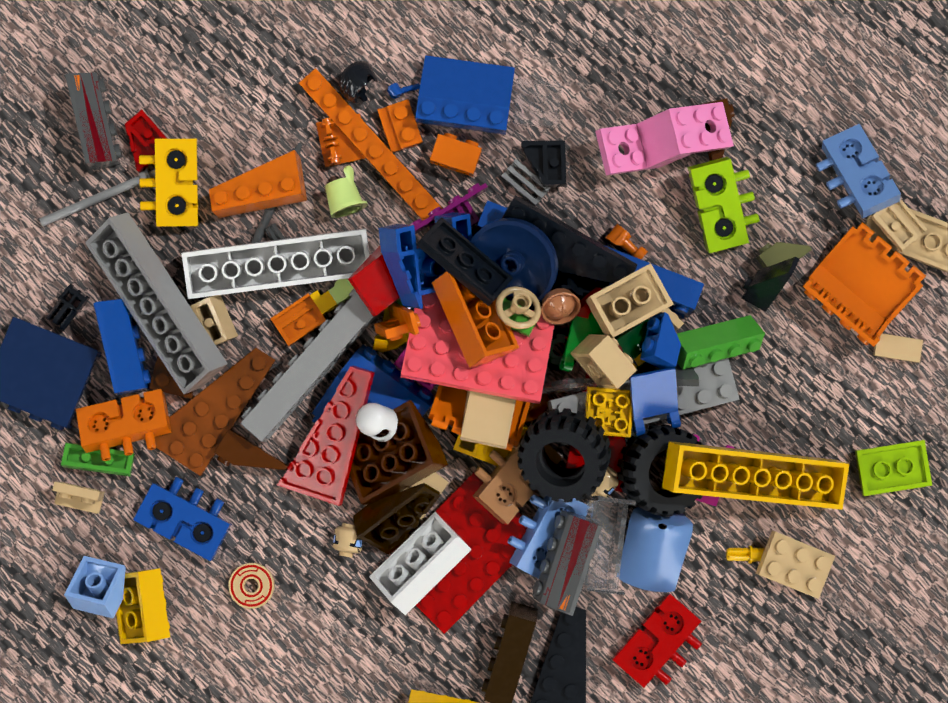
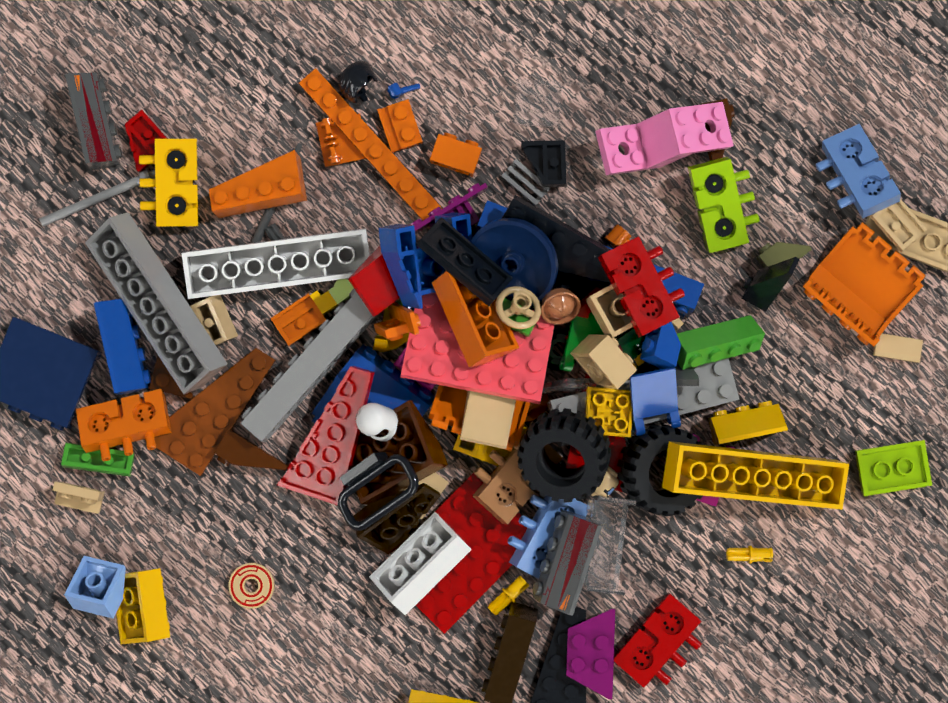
(67, 307): black arm -> none
(190, 524): blue piece -> none
(344, 196): yellowish green hat -> none
(346, 540): tan head -> none
(366, 472): none -> black bar
(465, 95): blue slope -> none
(508, 595): none -> yellow axle
(592, 653): none -> magenta wing
(644, 293): none -> red piece
(654, 555): medium blue piece -> none
(746, 423): none -> yellow slope
(795, 564): tan plate -> none

